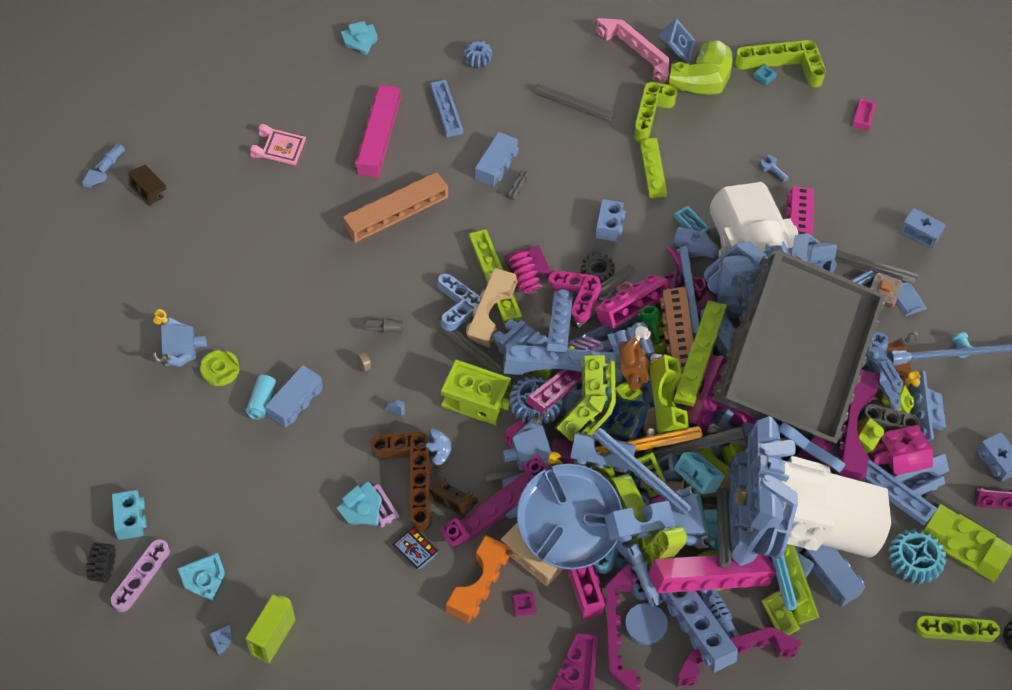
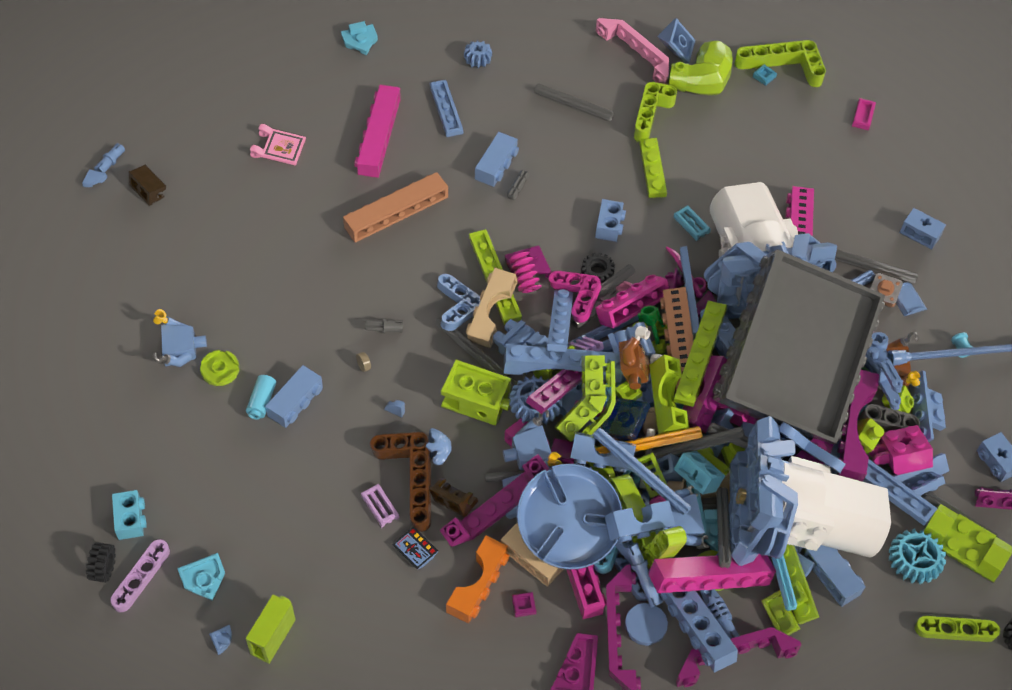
(361, 505): medium azure plate -> none
(696, 241): medium blue animal -> none
(771, 165): medium blue bar -> none

